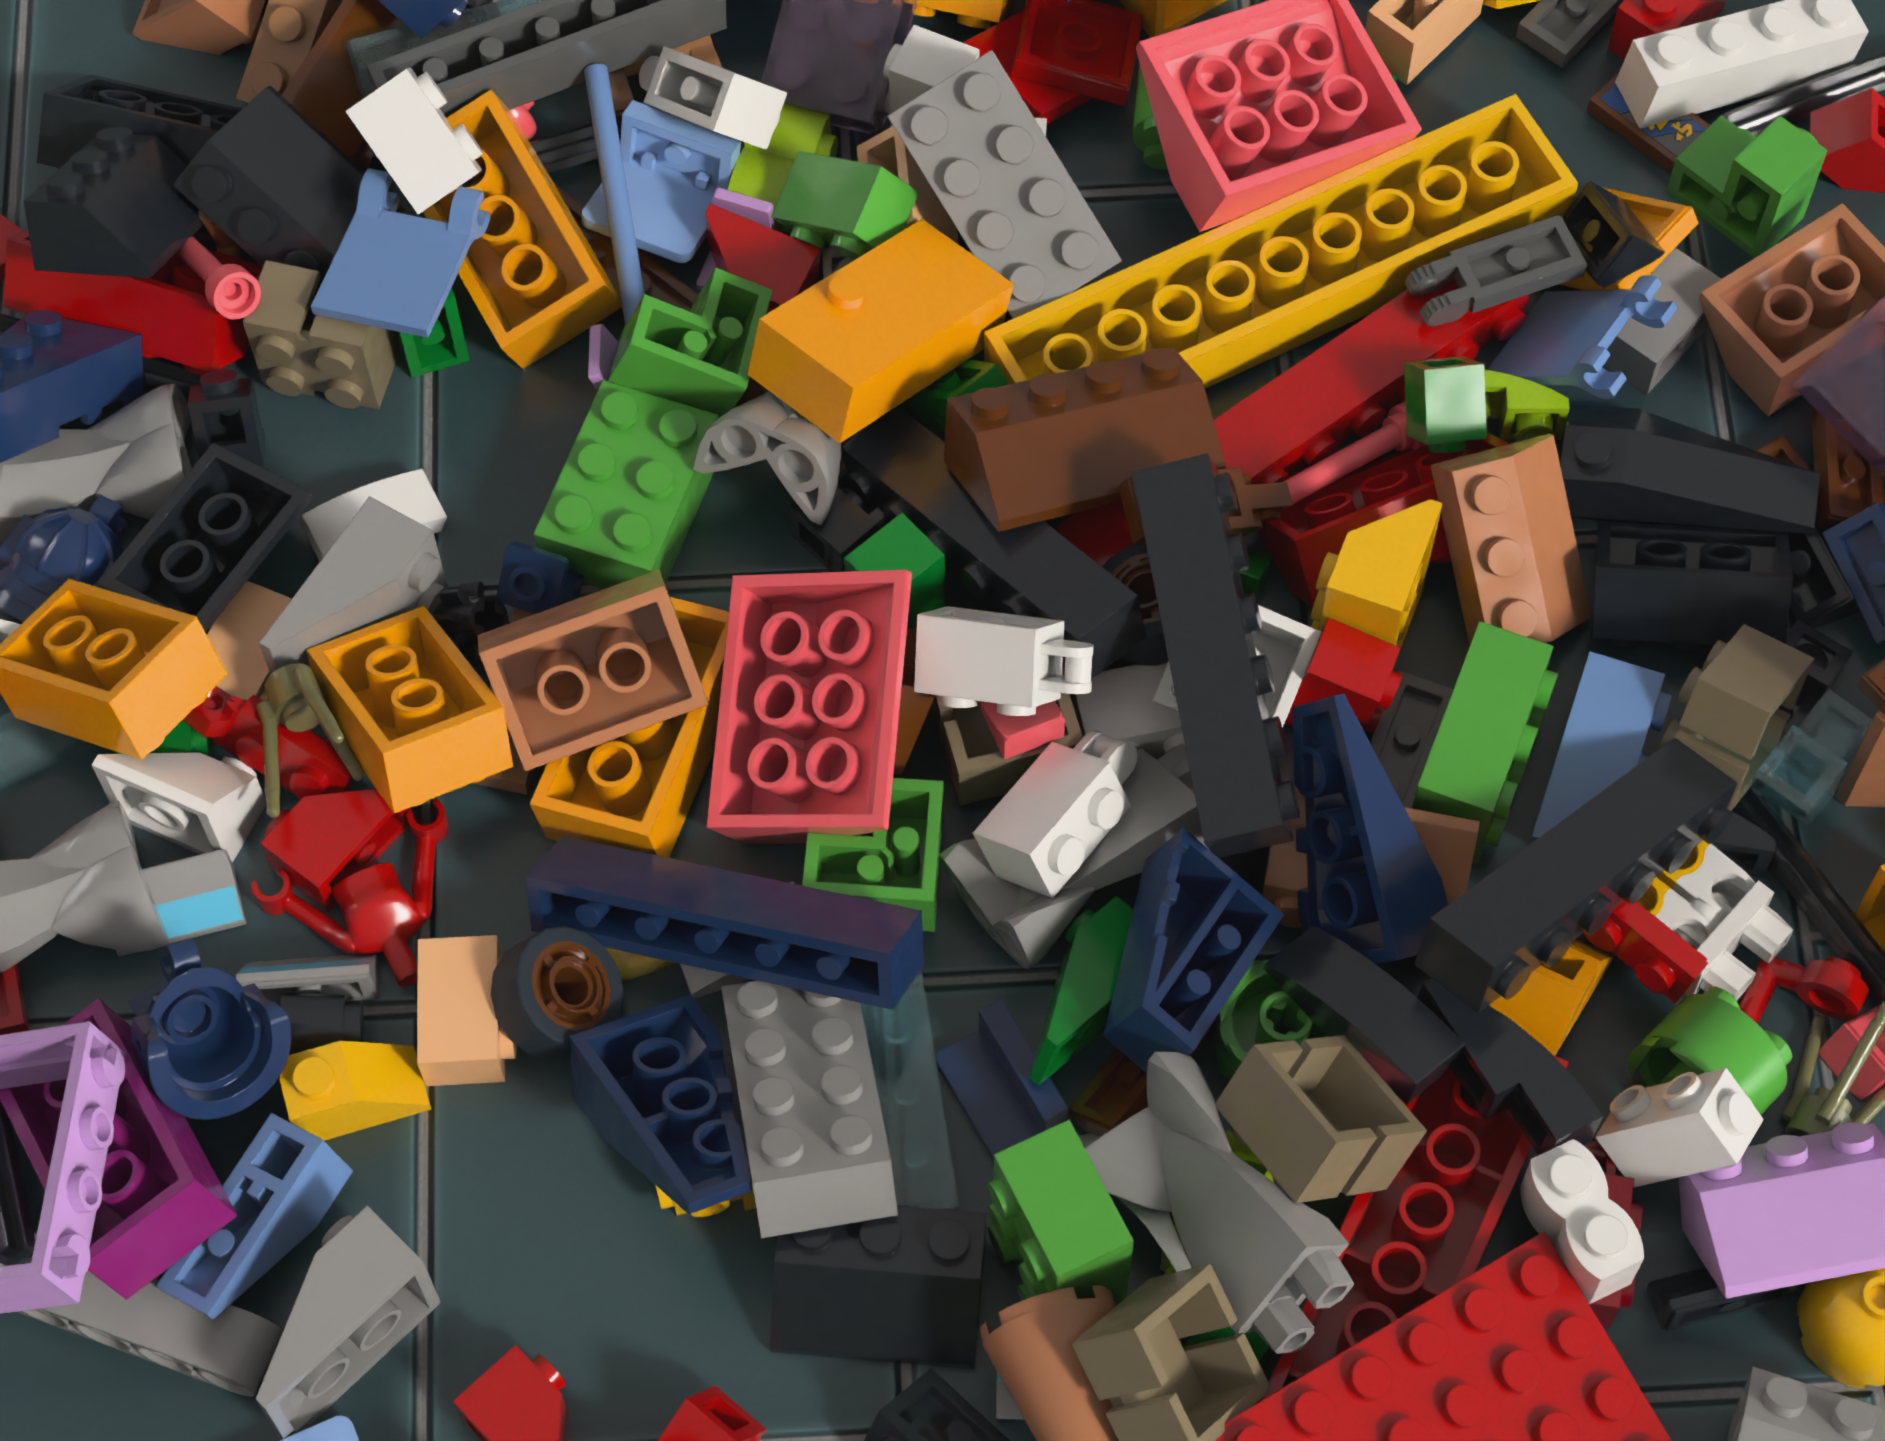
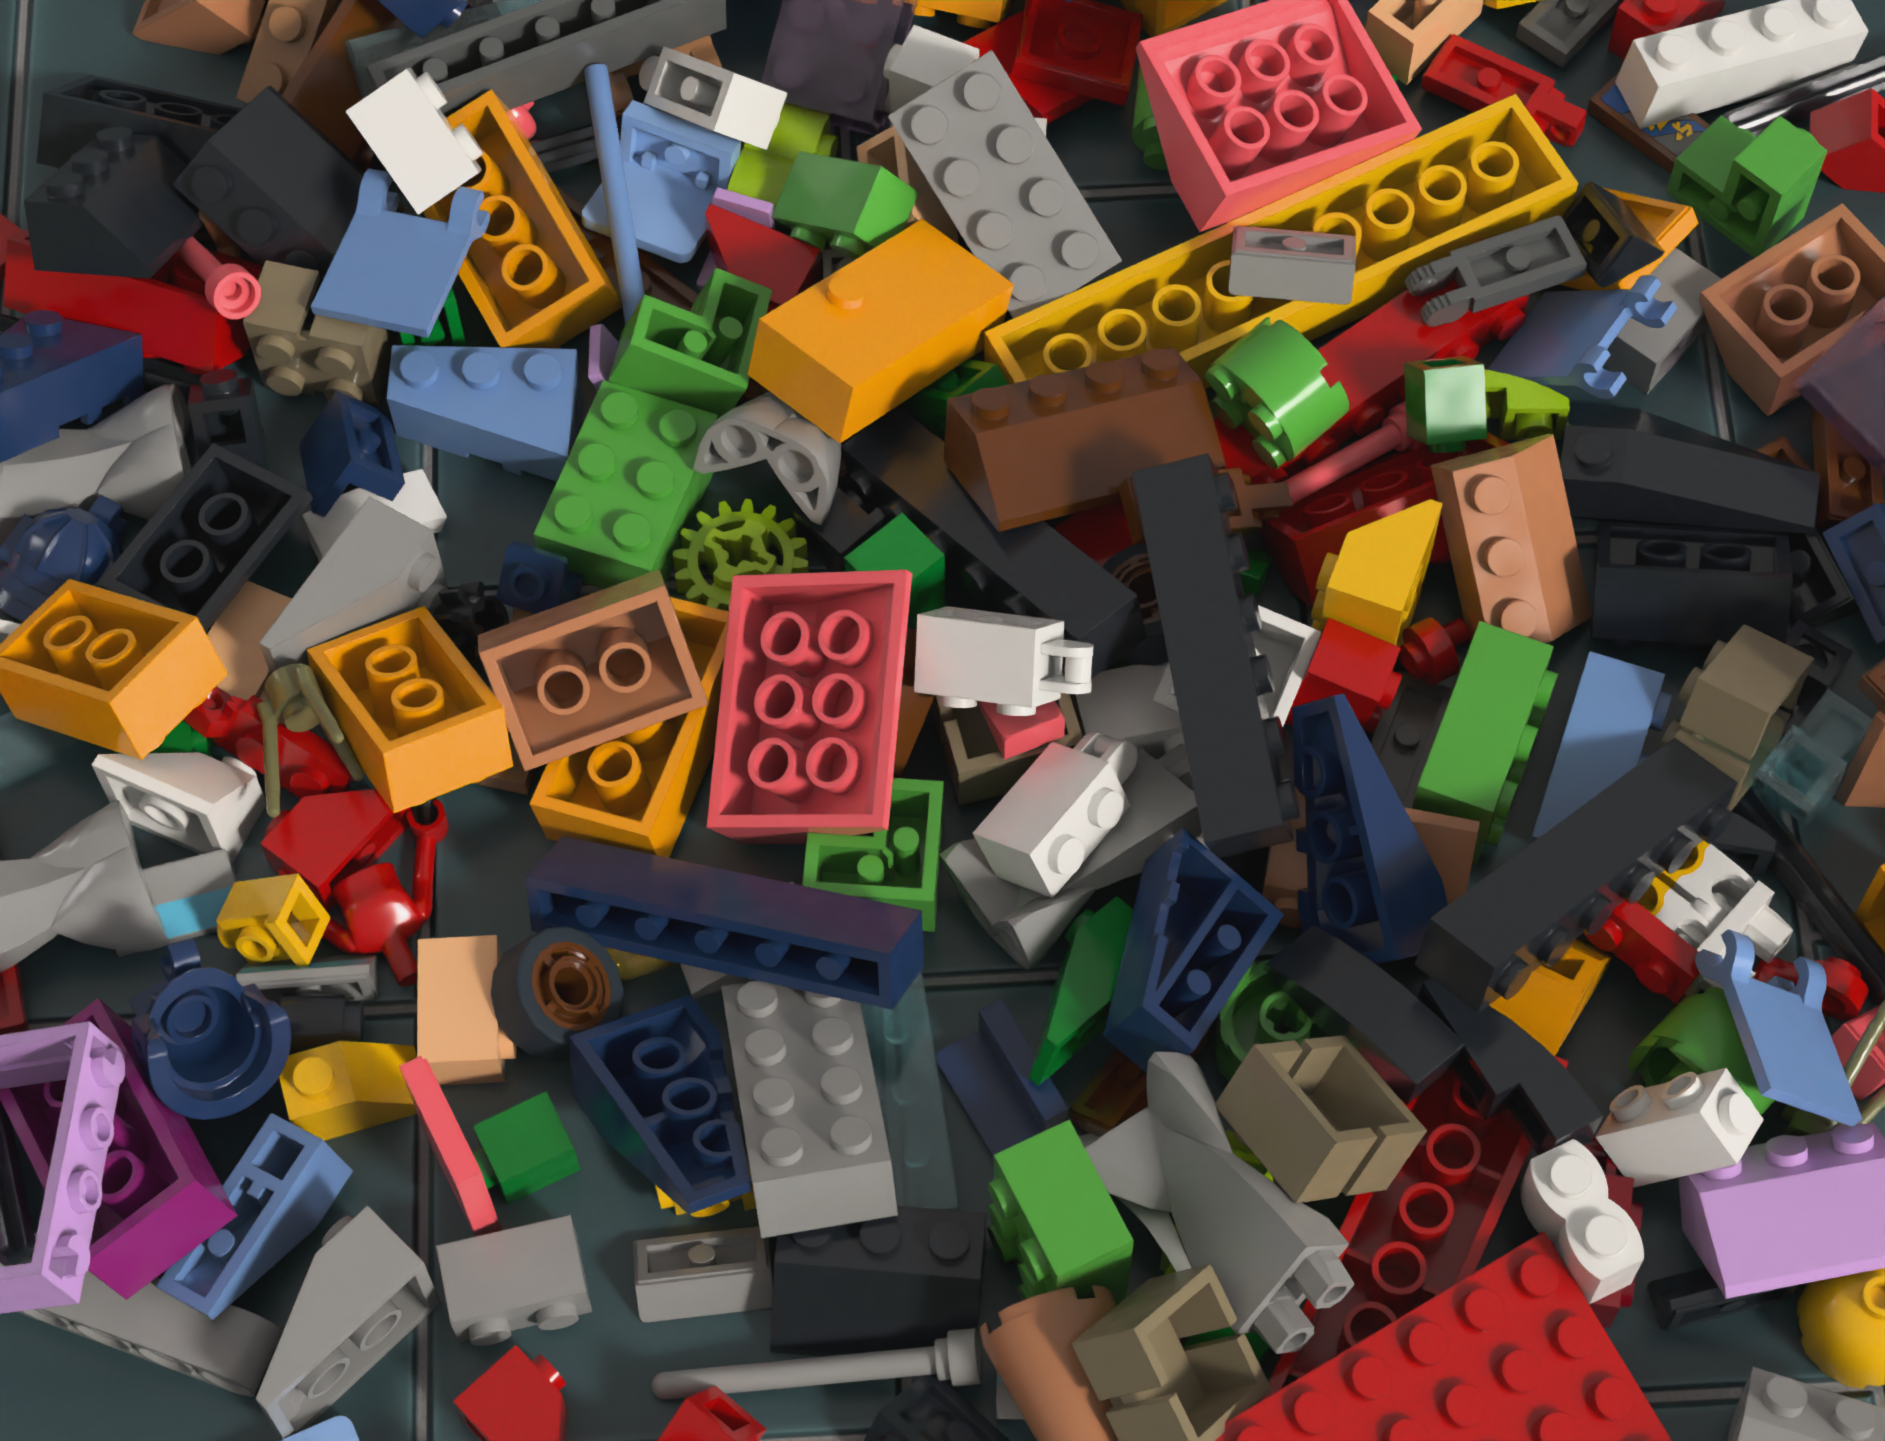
(260, 921): none -> yellow brick
(351, 446): none -> dark blue panel
(450, 1147): none -> coral tile
(489, 403): none -> medium blue wedge
(514, 1281): none -> light grey brick
(524, 1148): none -> green brick
(702, 1274): none -> light grey slope
(735, 546): none -> lime gear
(950, 1358): none -> light grey piece
(1275, 391): none -> bright green brick
(1292, 265): none -> light grey slope
(1431, 650): none -> red plate
(1481, 77): none -> red hinge
(1783, 1030): none -> medium blue flag

